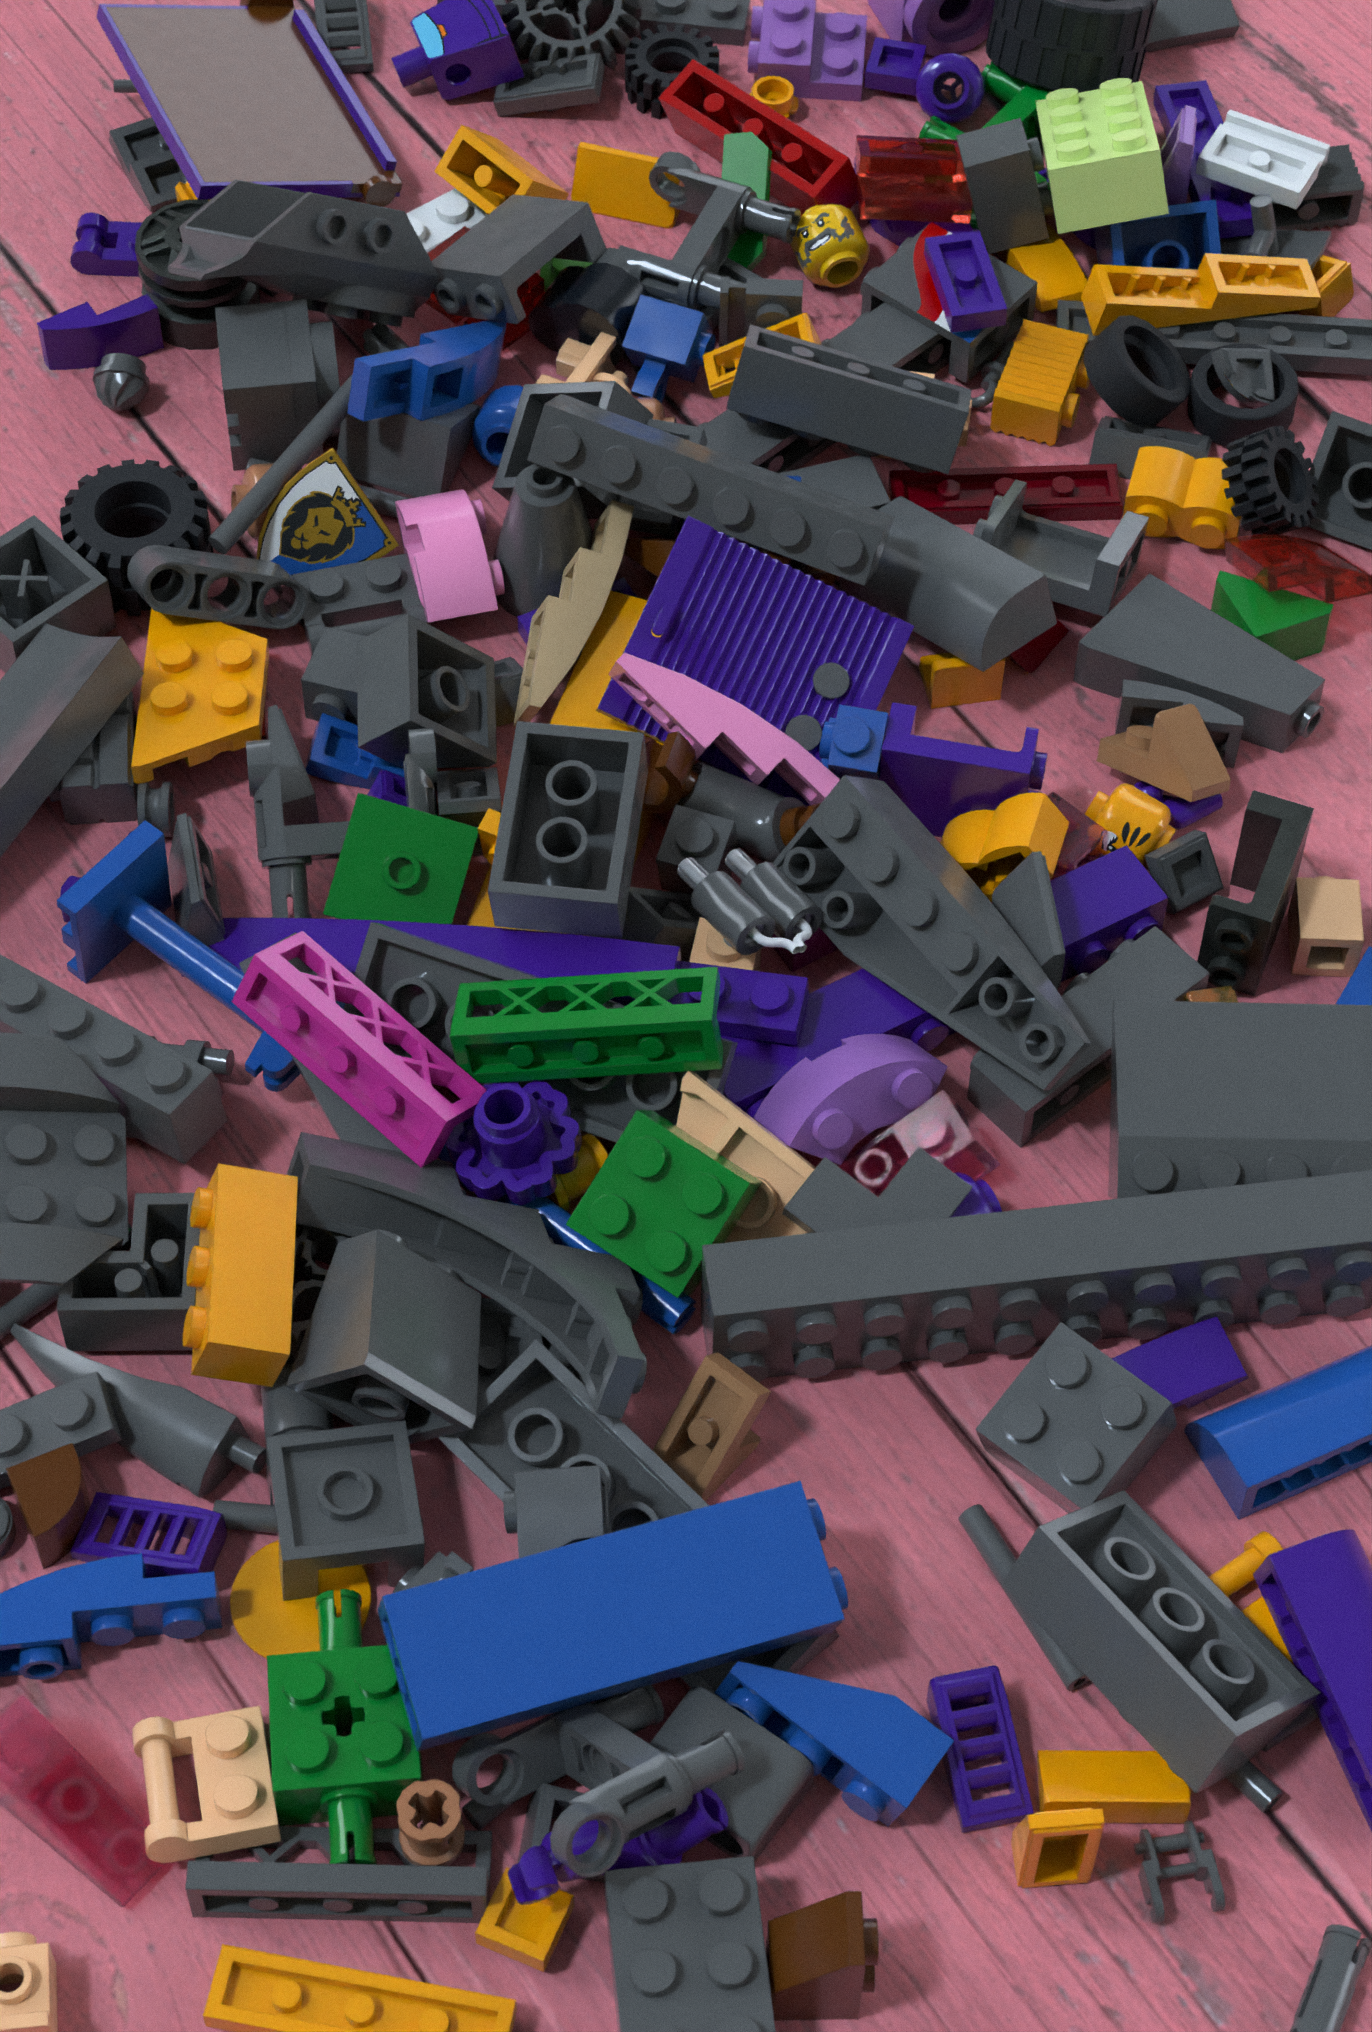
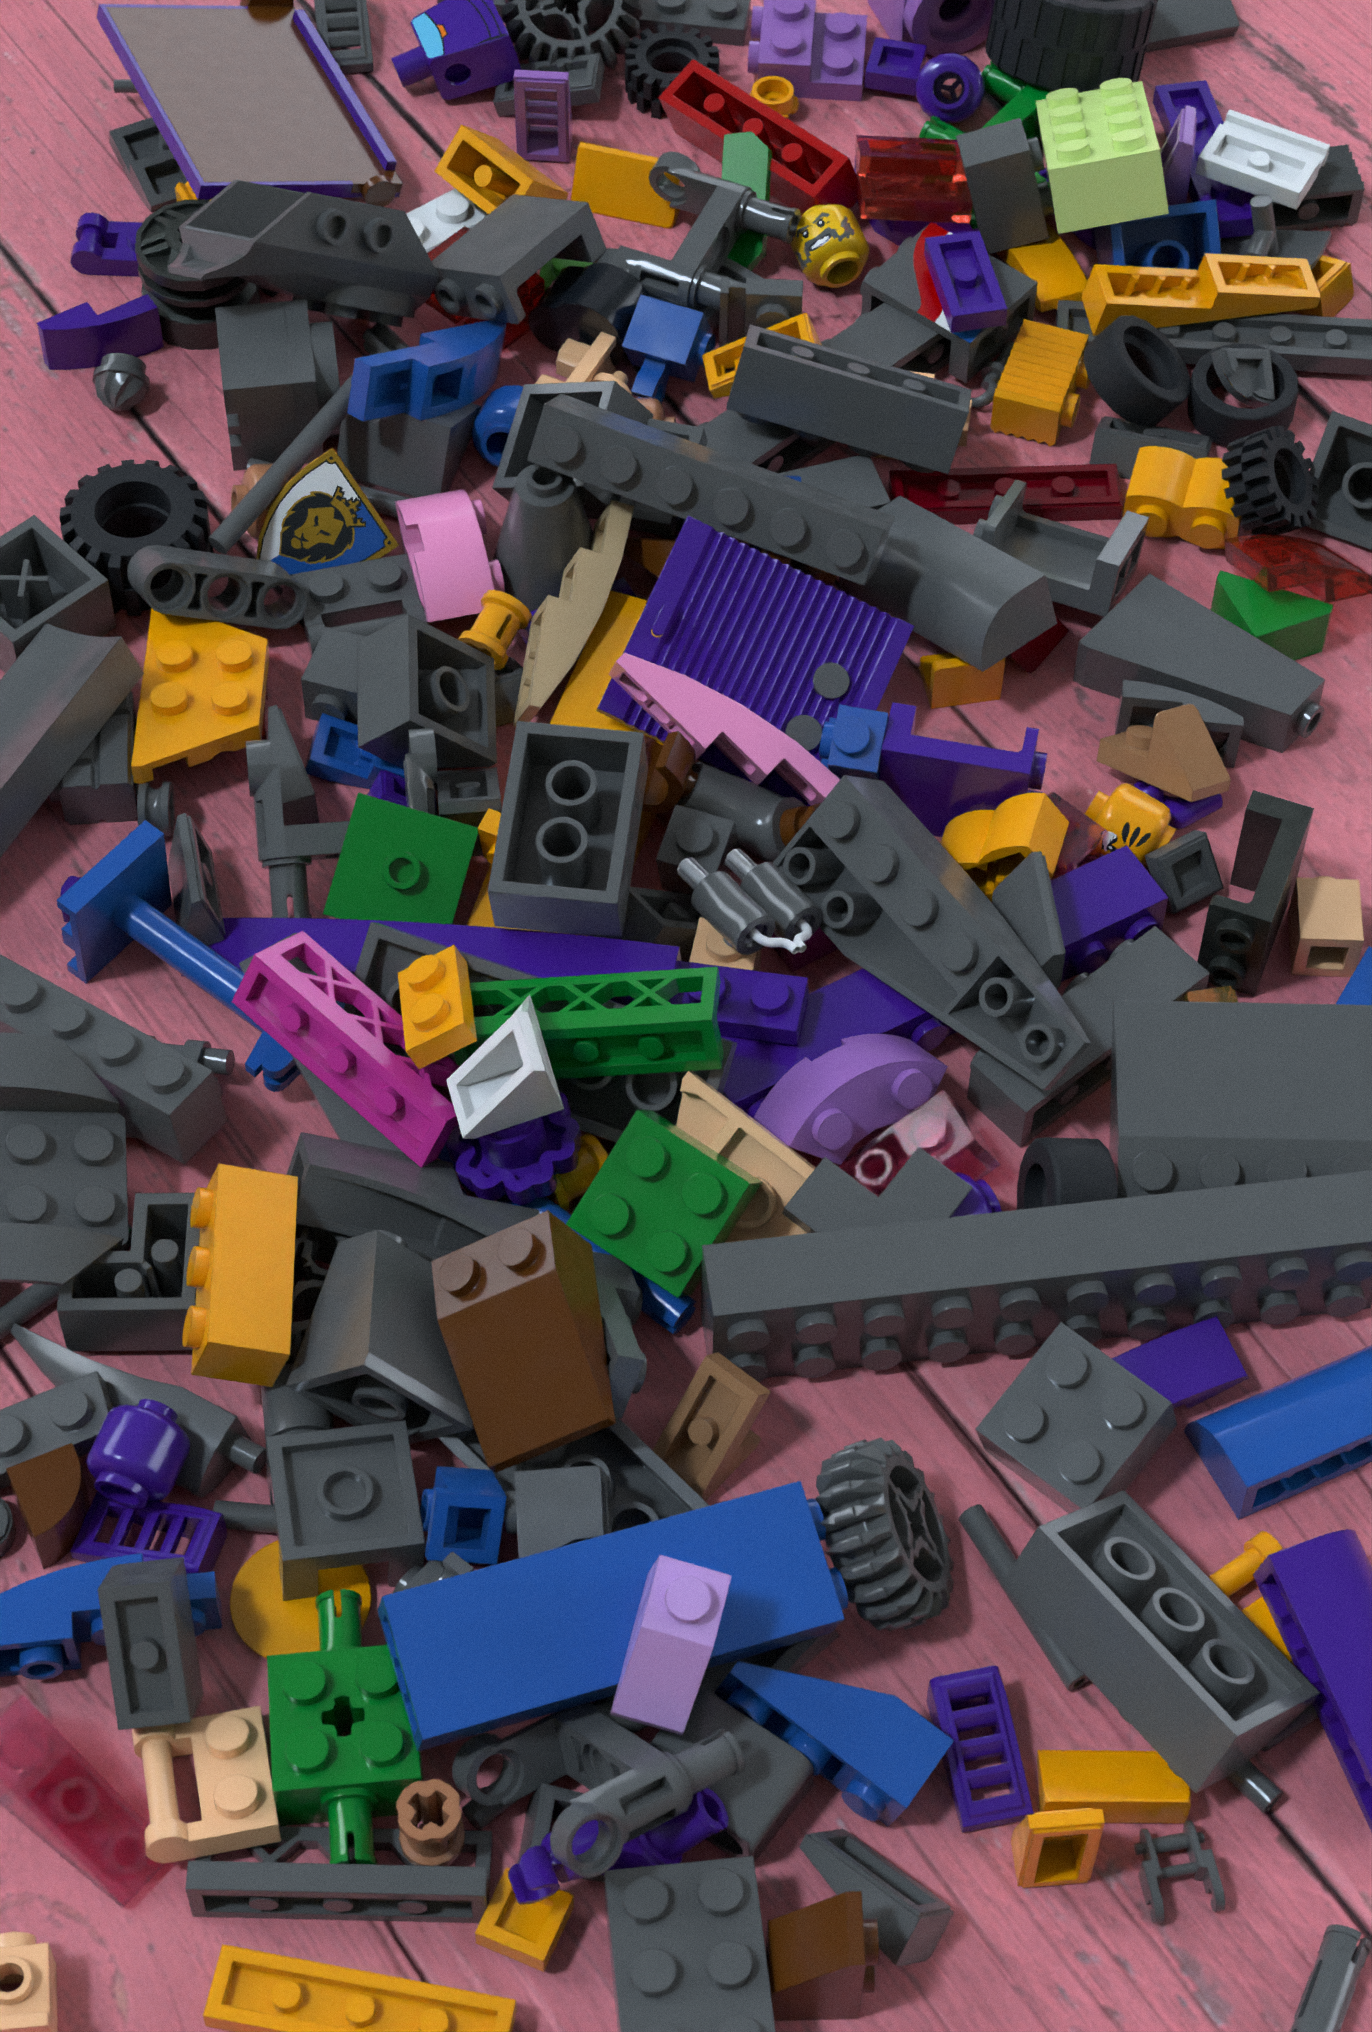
(138, 1453): none -> dark purple head
(150, 1643): none -> dark grey panel
(436, 1006): none -> light orange plate
(463, 1515): none -> blue brick
(497, 625): none -> light orange bush
(505, 1078): none -> white slope
(526, 1338): none -> reddish brown slope
(539, 141): none -> medium lavender slope
(670, 1644): none -> lavender slope
(885, 1534): none -> dark grey gear
(906, 1912): none -> dark grey slope
(1065, 1173): none -> black tyre

